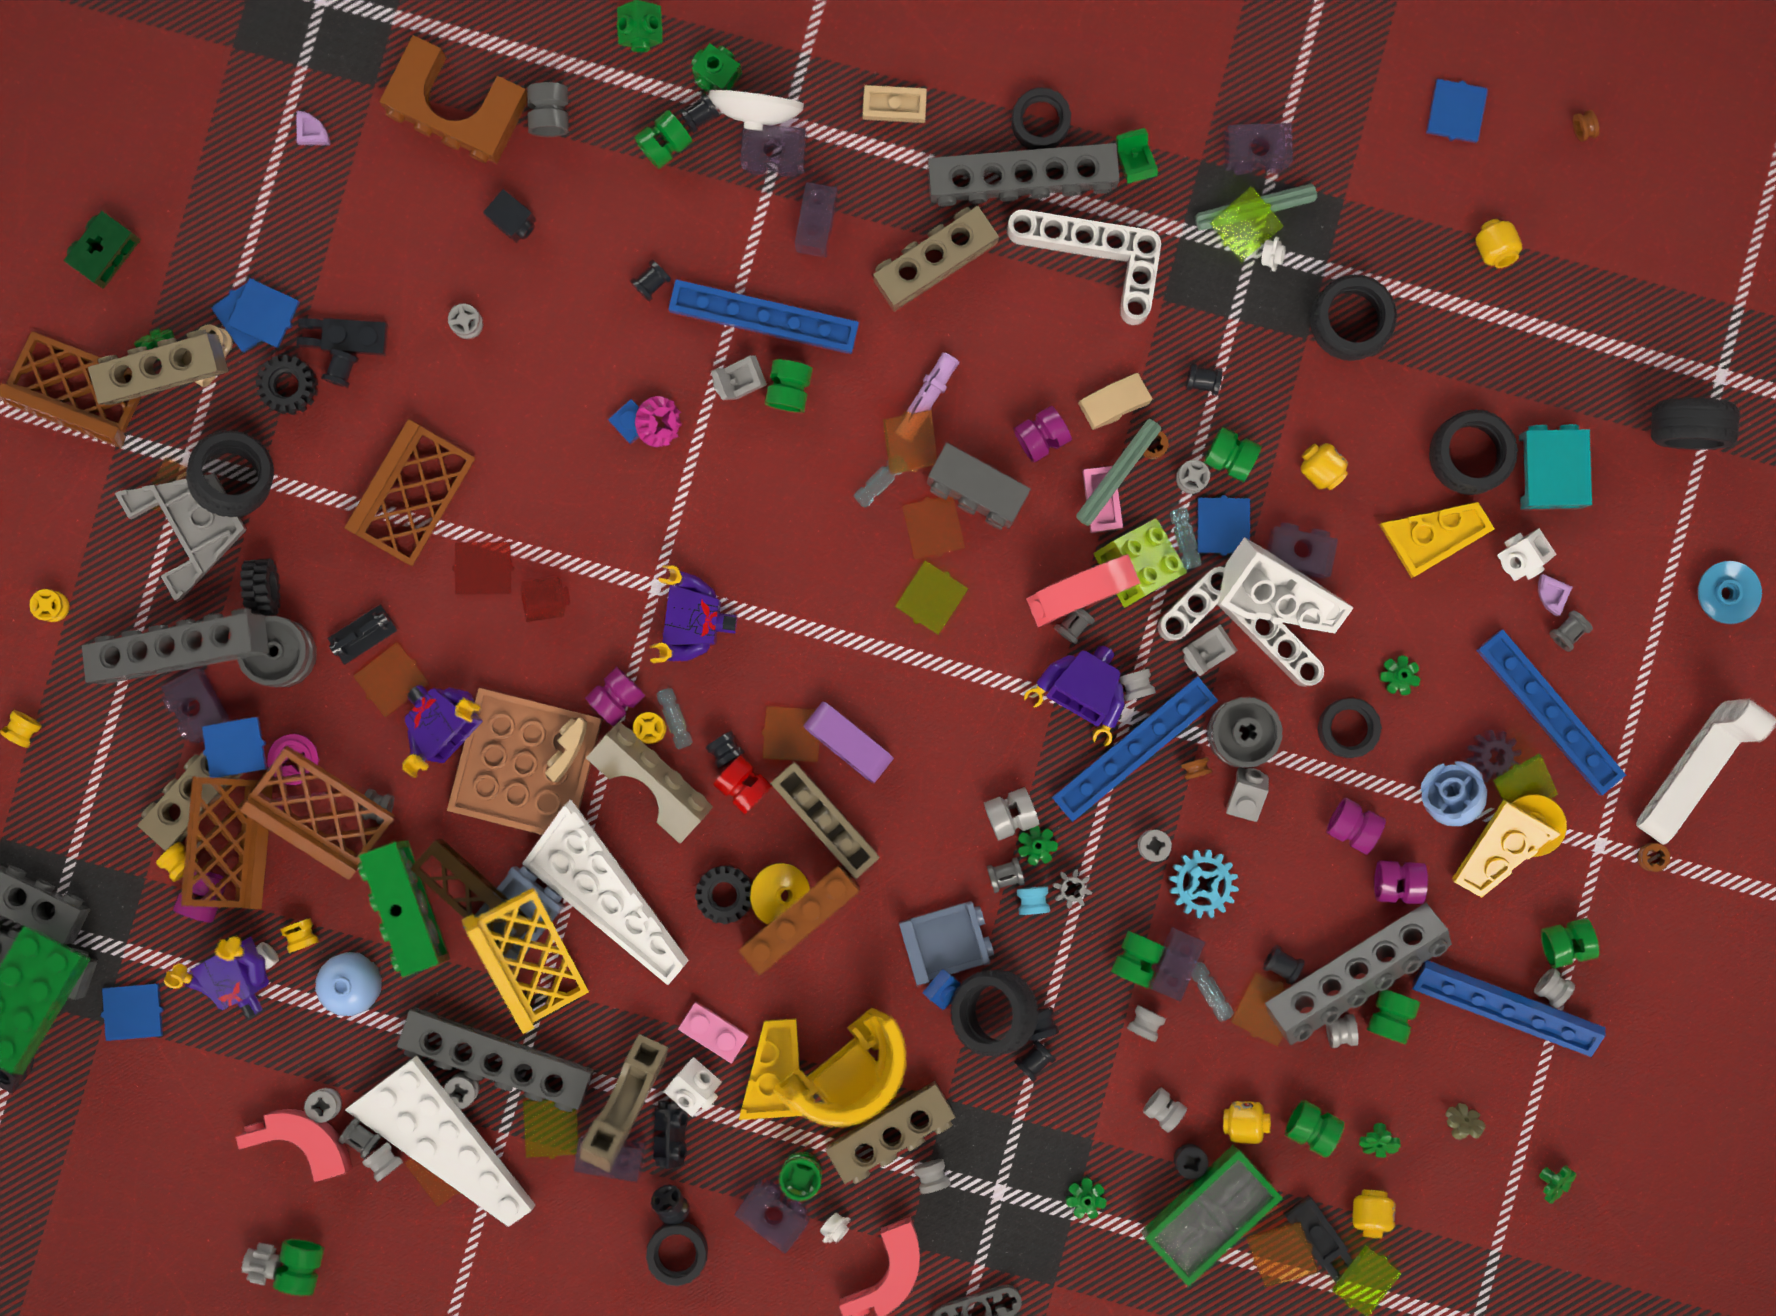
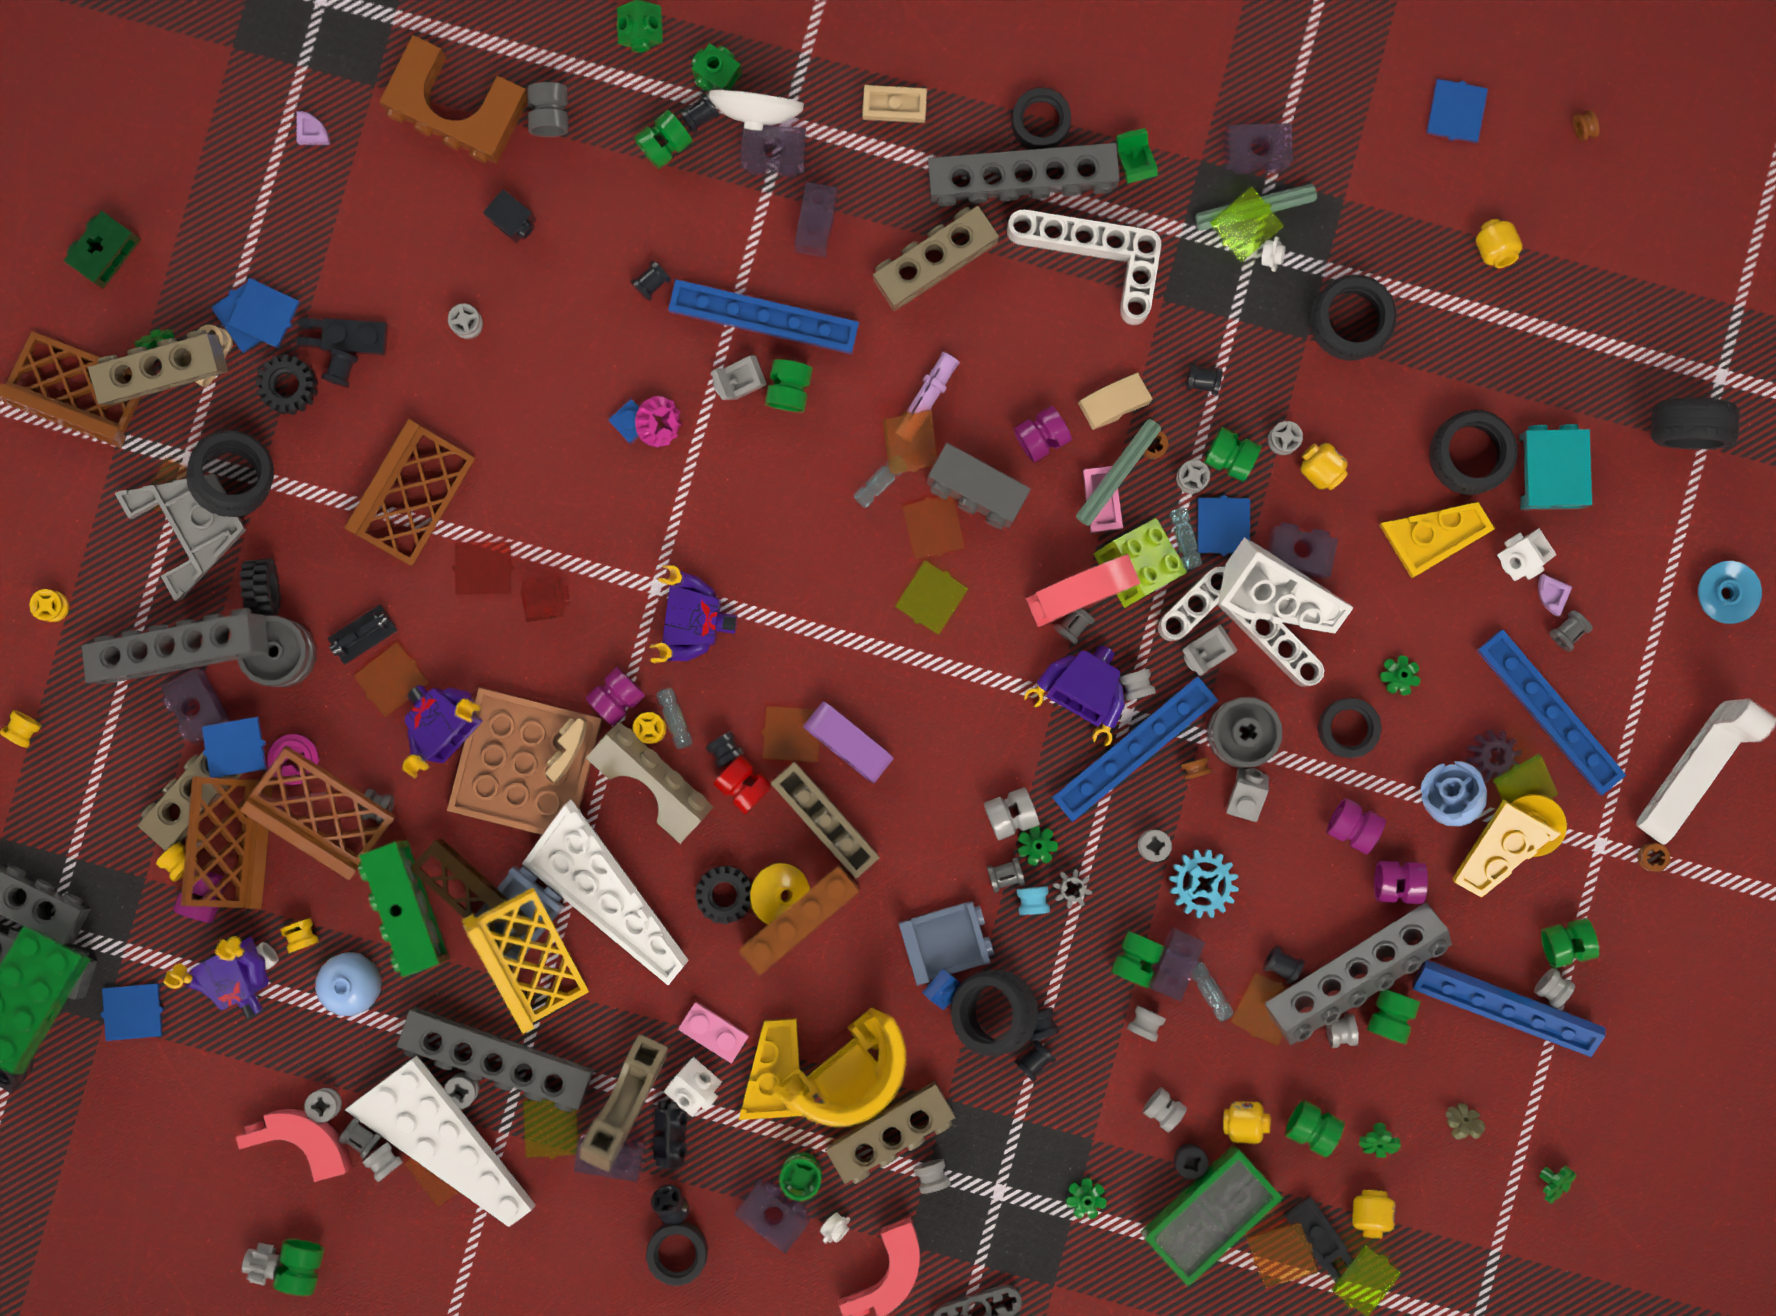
(1287, 432): none -> light grey wheel

